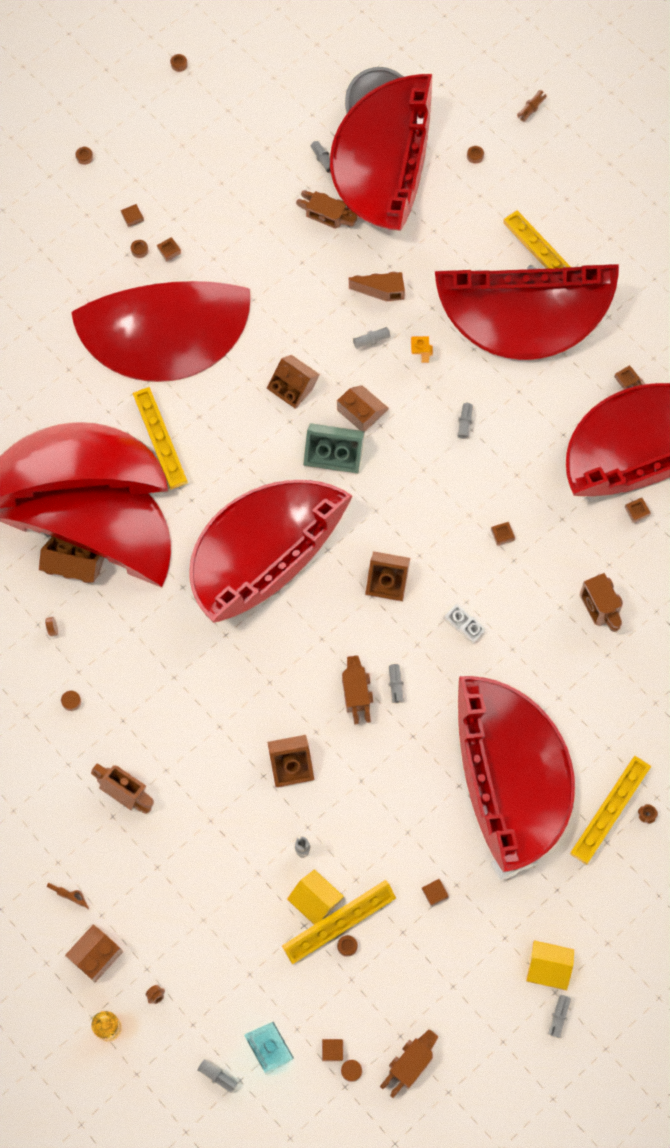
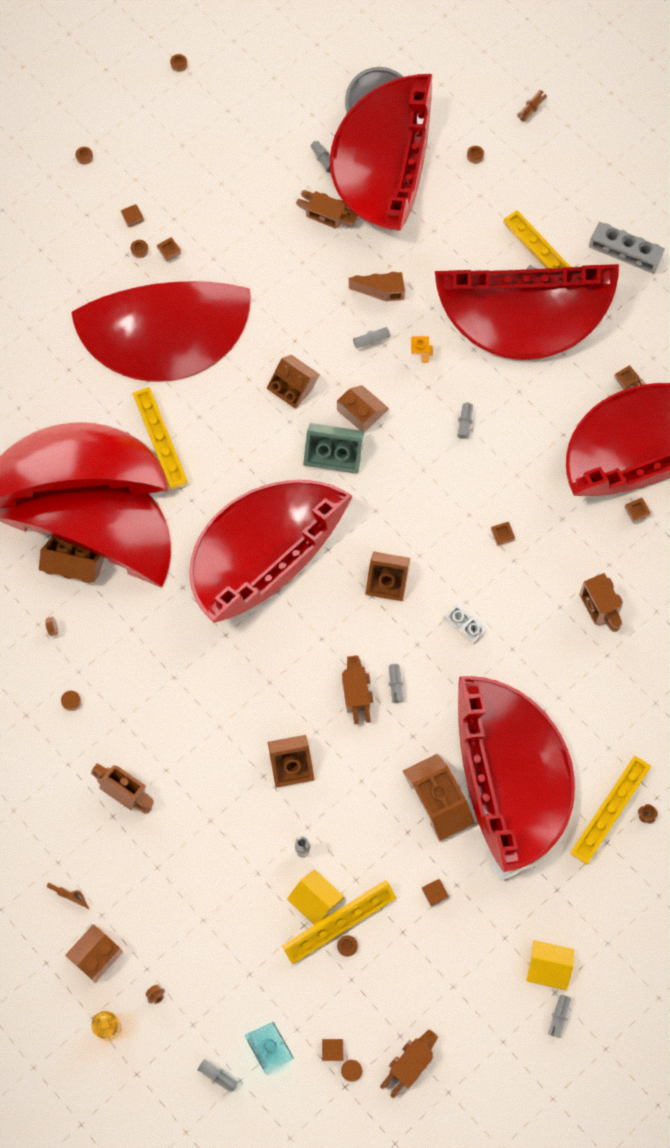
(440, 796): none -> dark orange slope
(631, 255): none -> light grey brick

